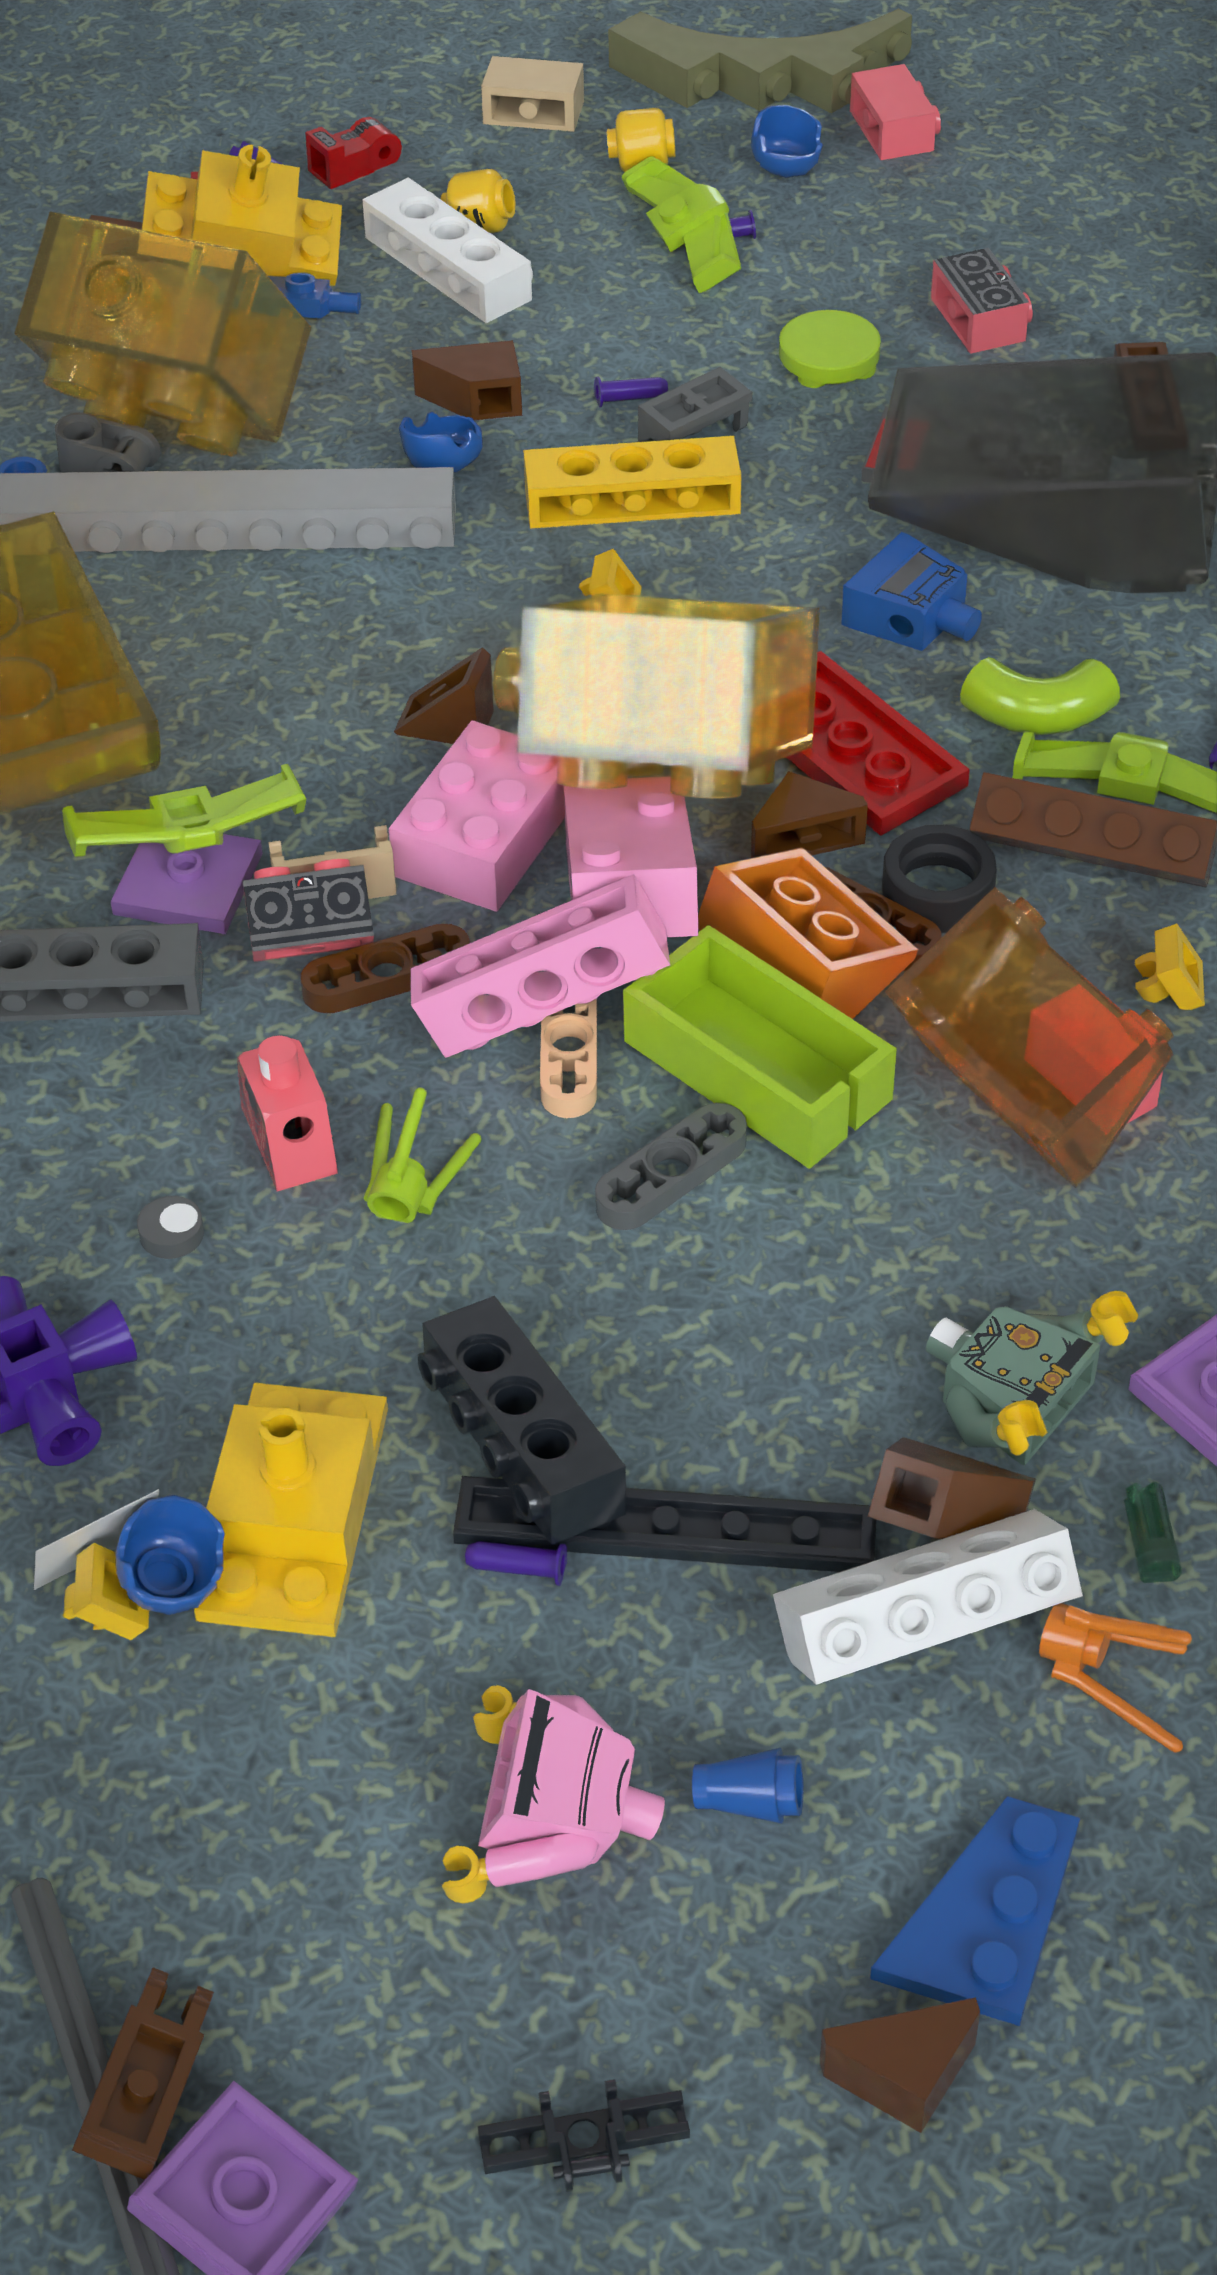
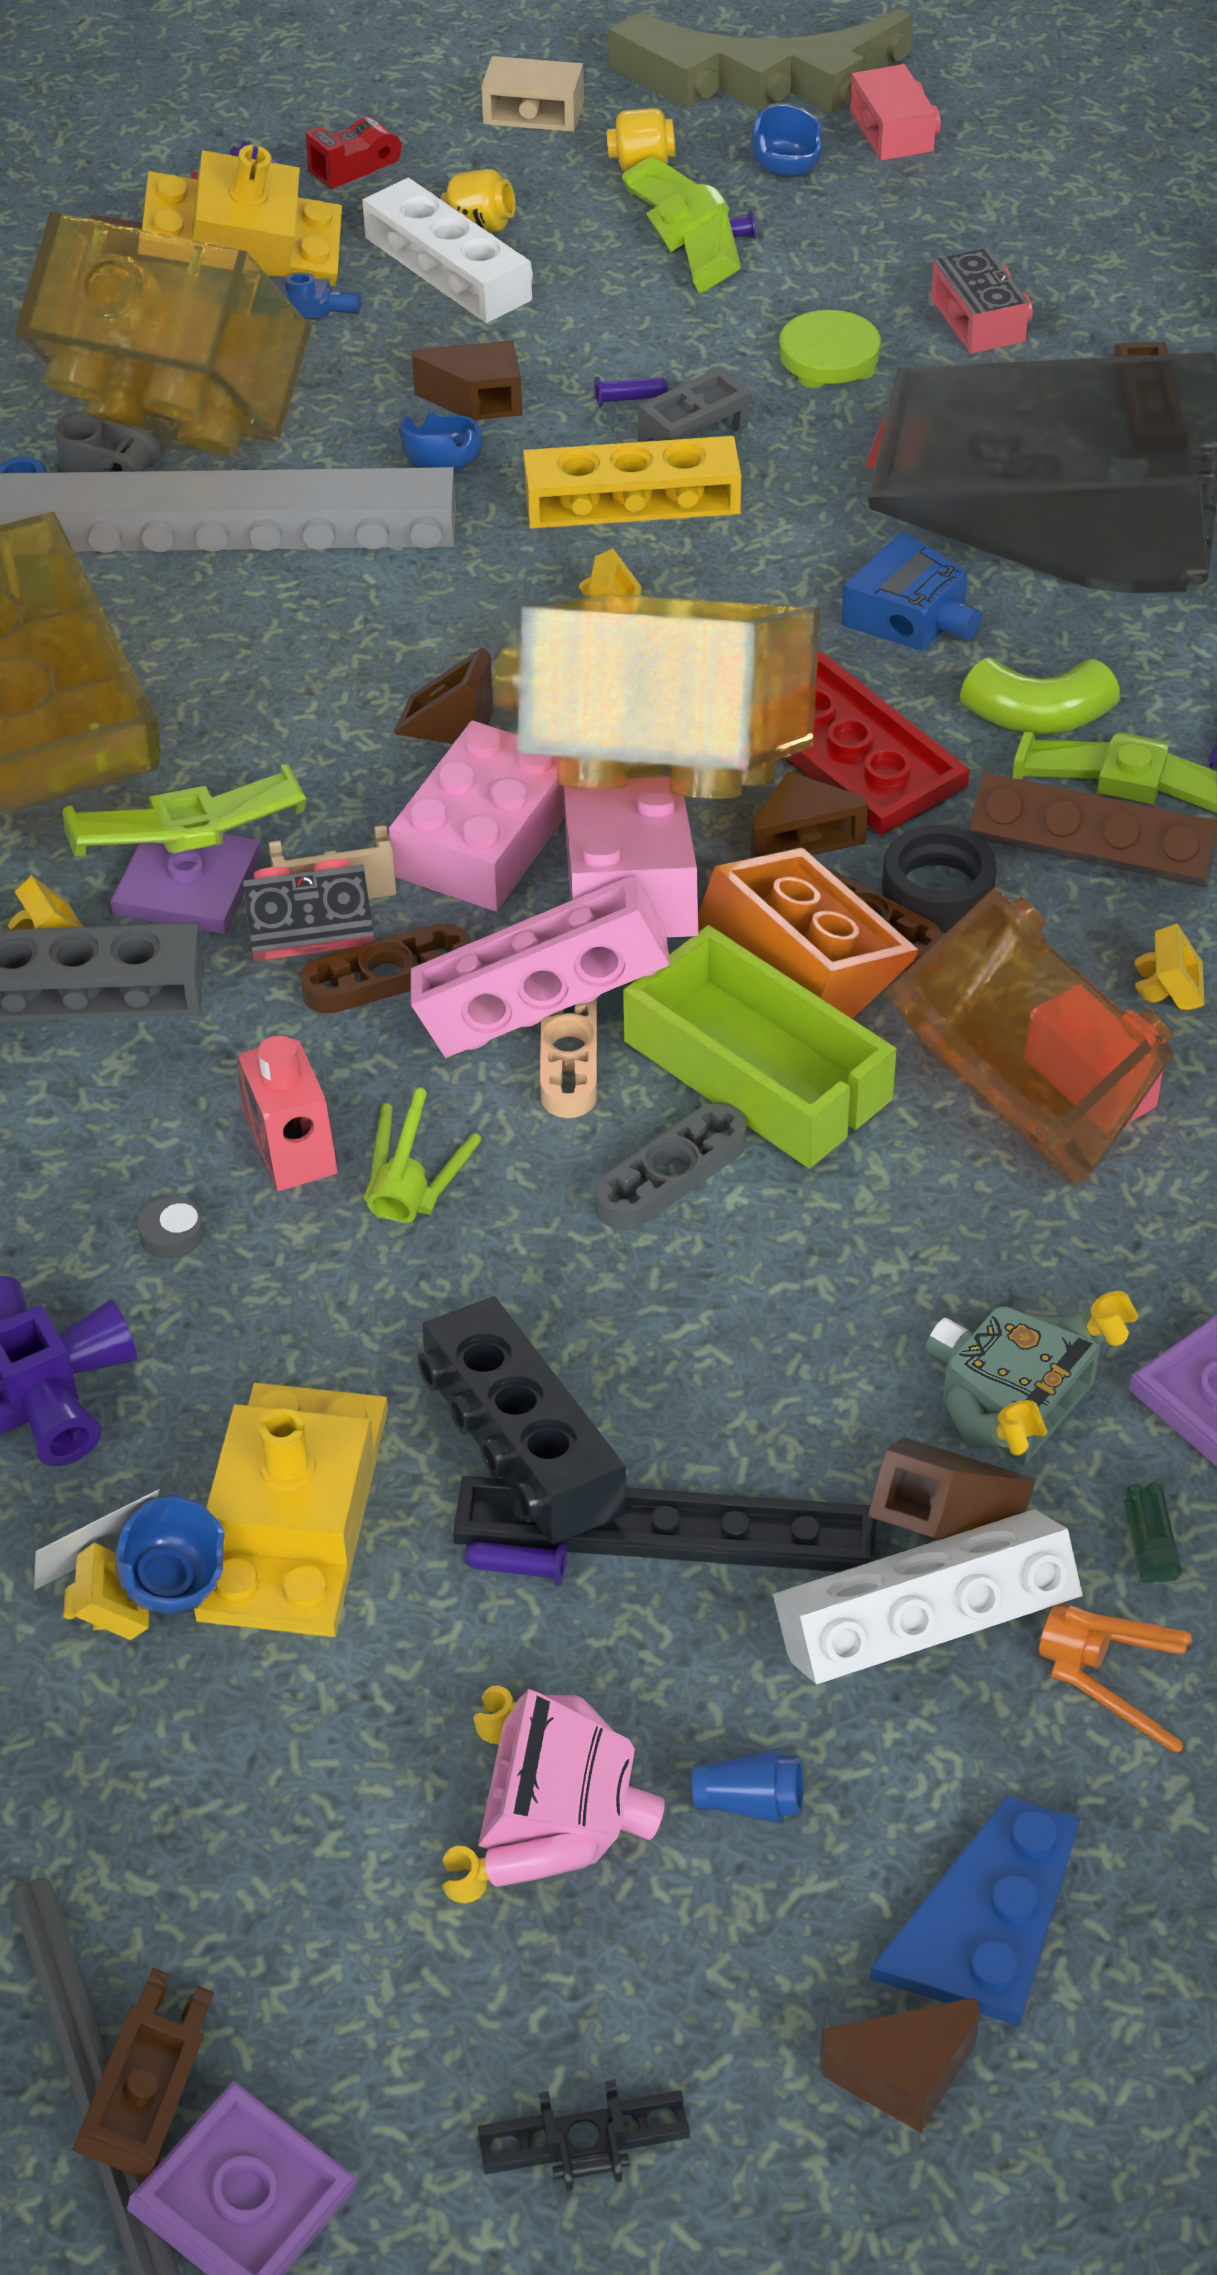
(42, 908): none -> yellow tile

